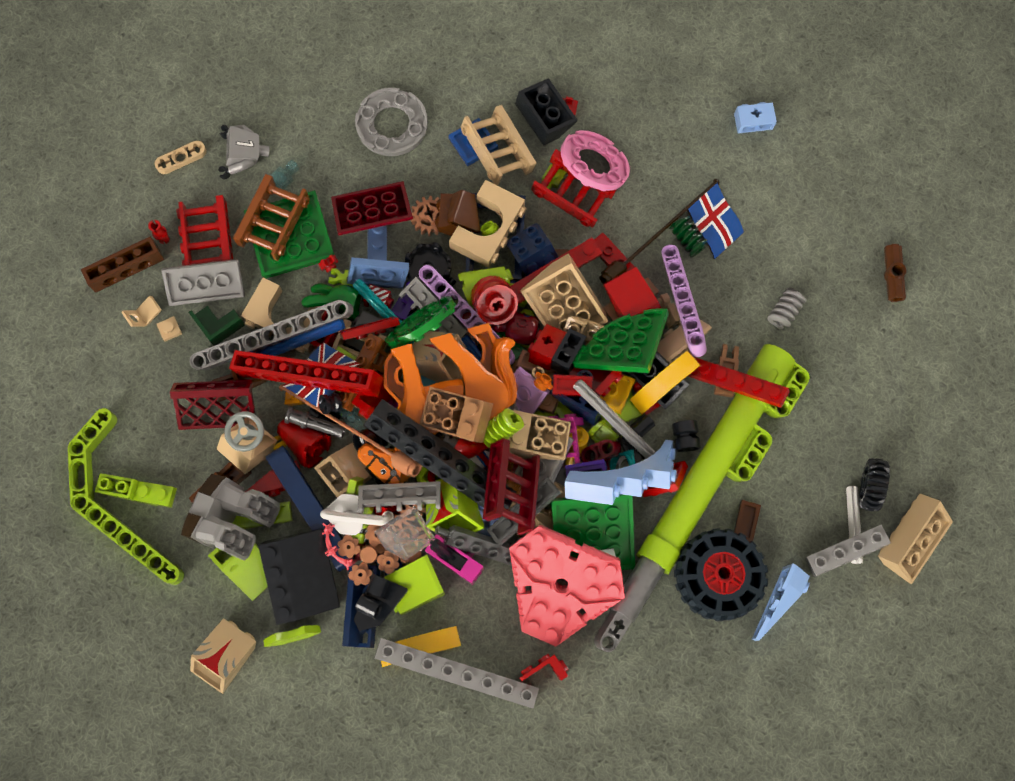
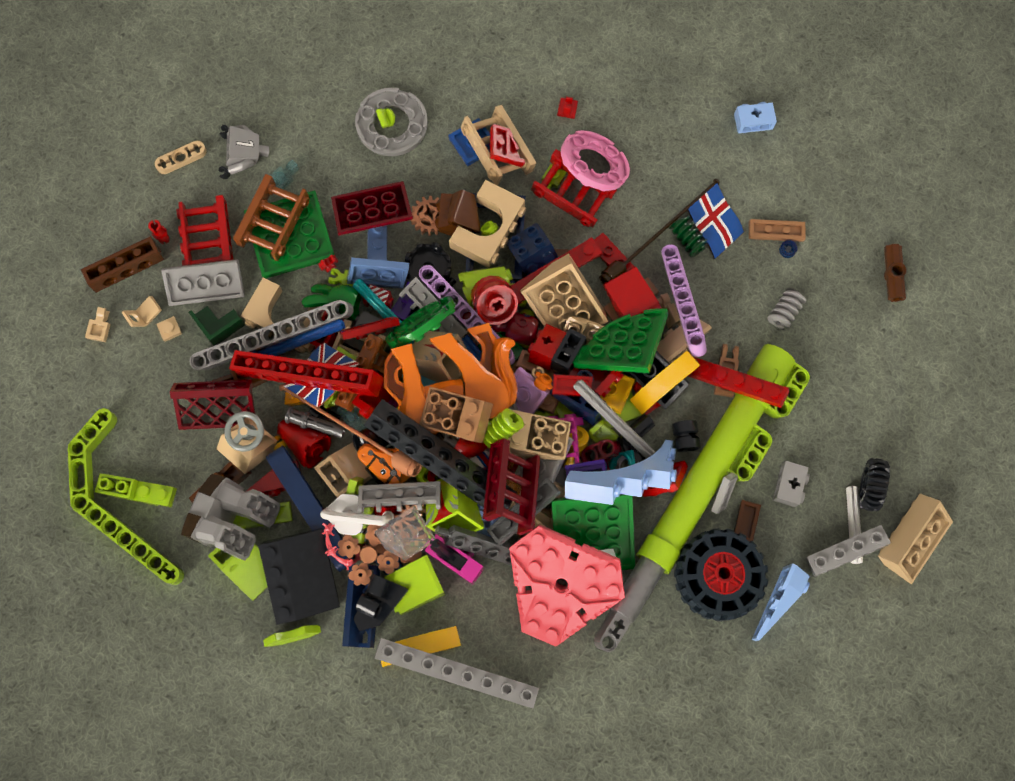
(98, 328): none -> tan plate
(222, 655): tan slope -> none
(330, 403): black wheel -> none
(386, 117): none -> lime plate
(503, 146): none -> wing
(545, 111): black slope -> none
(558, 667): red bracket -> none
(724, 493): none -> light grey tile
(777, 230): none -> medium nougat plate
(784, 492): none -> light grey brick
(788, 243): none -> clear blue bush

